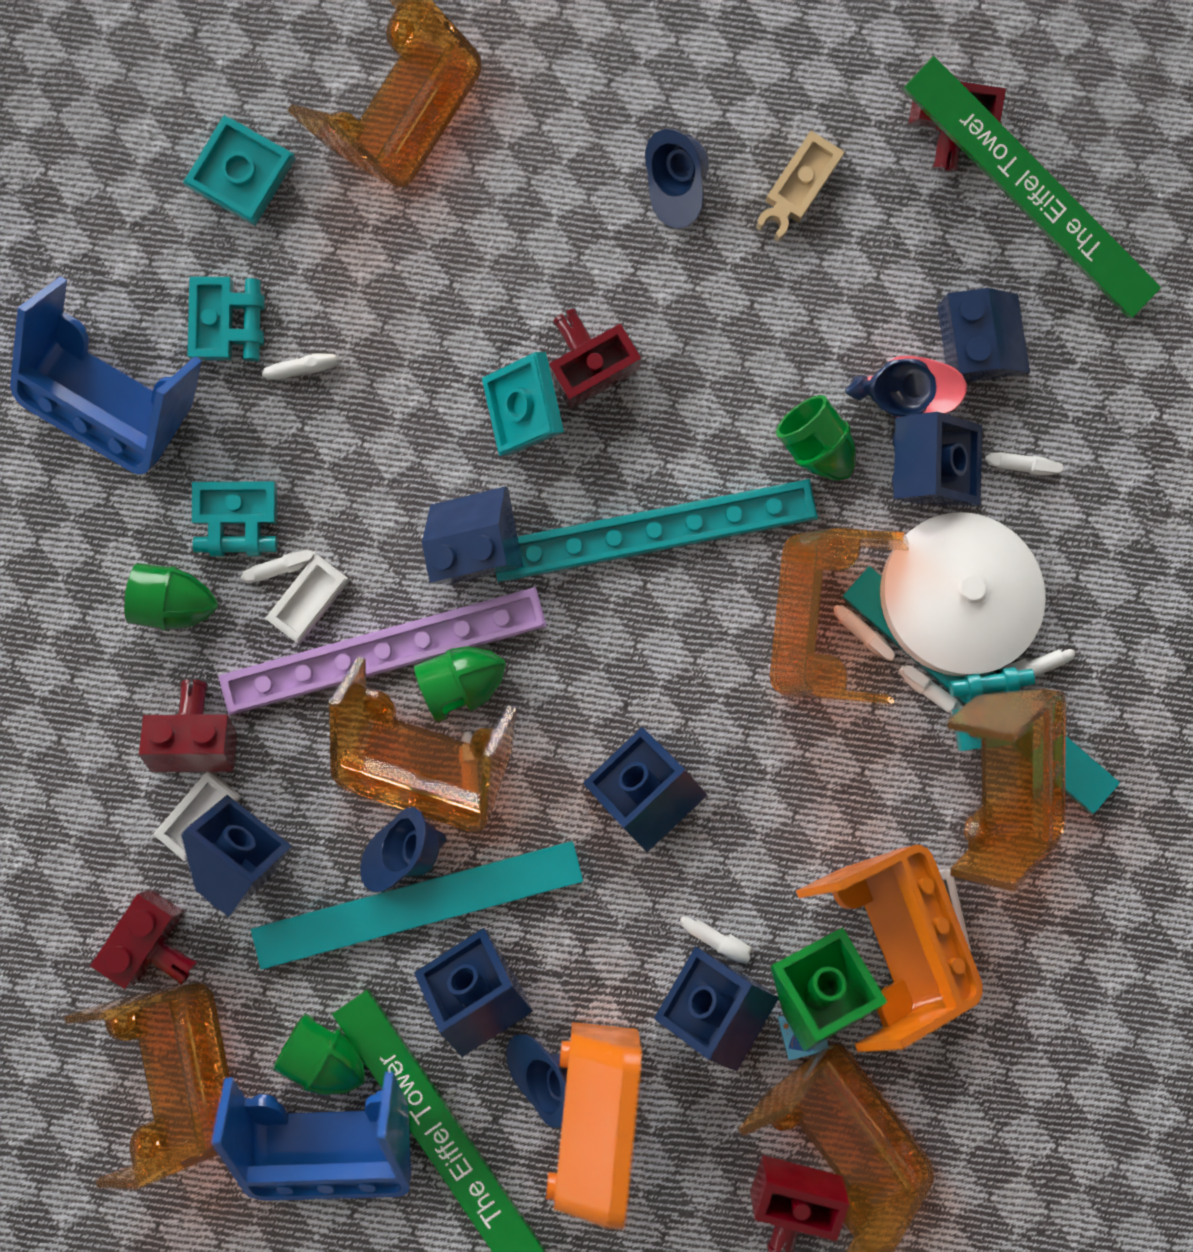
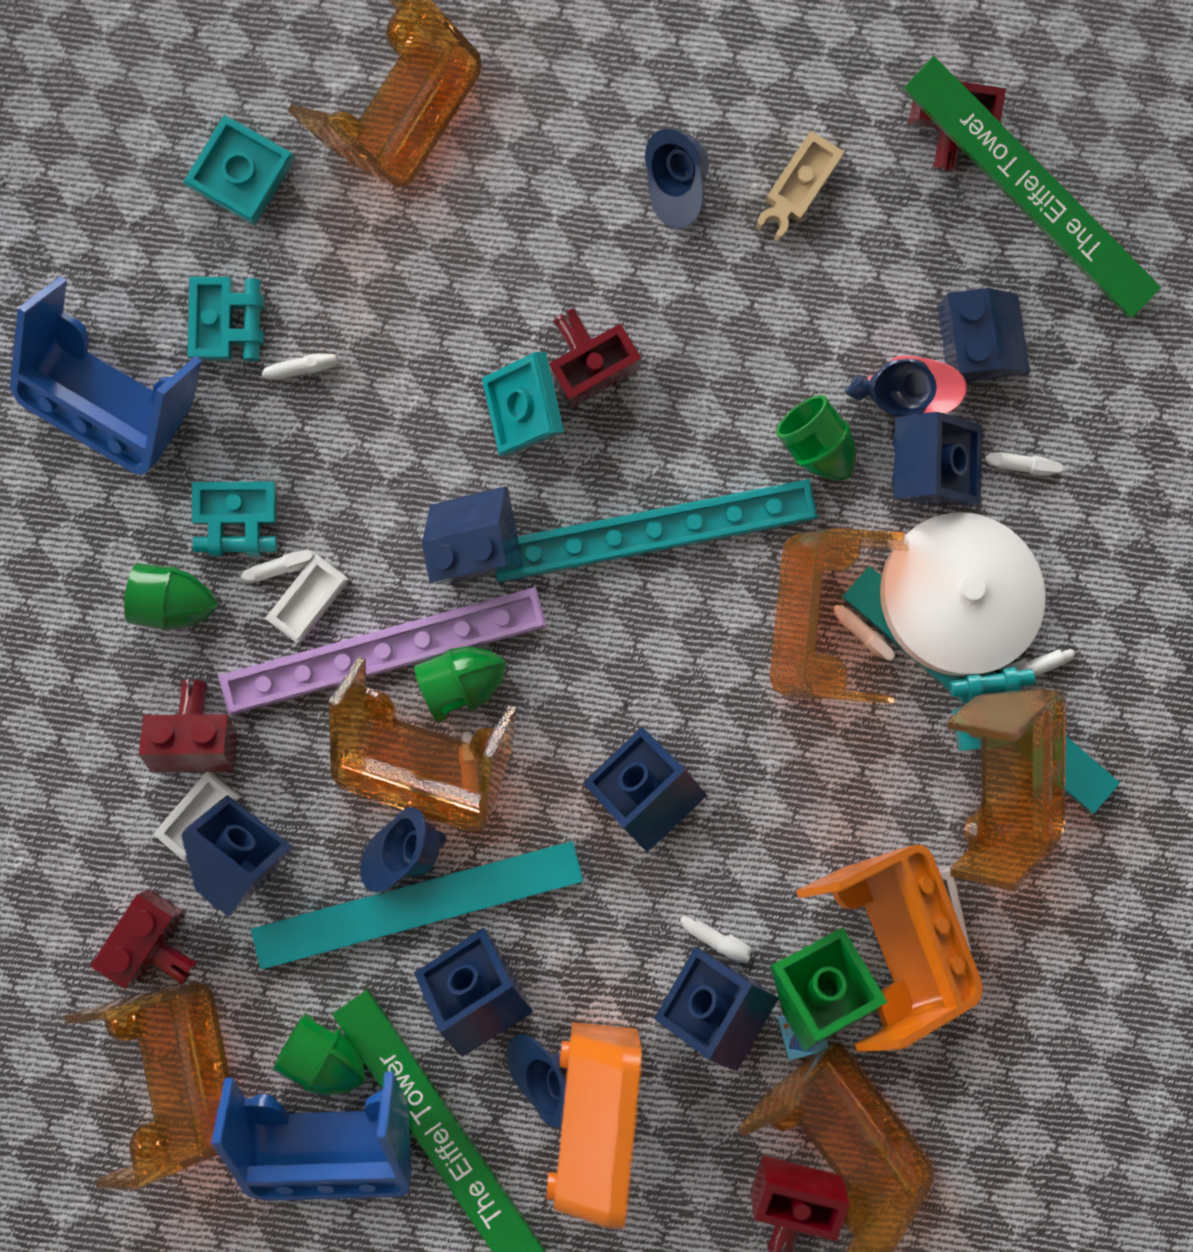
(925, 686): white piece -> none

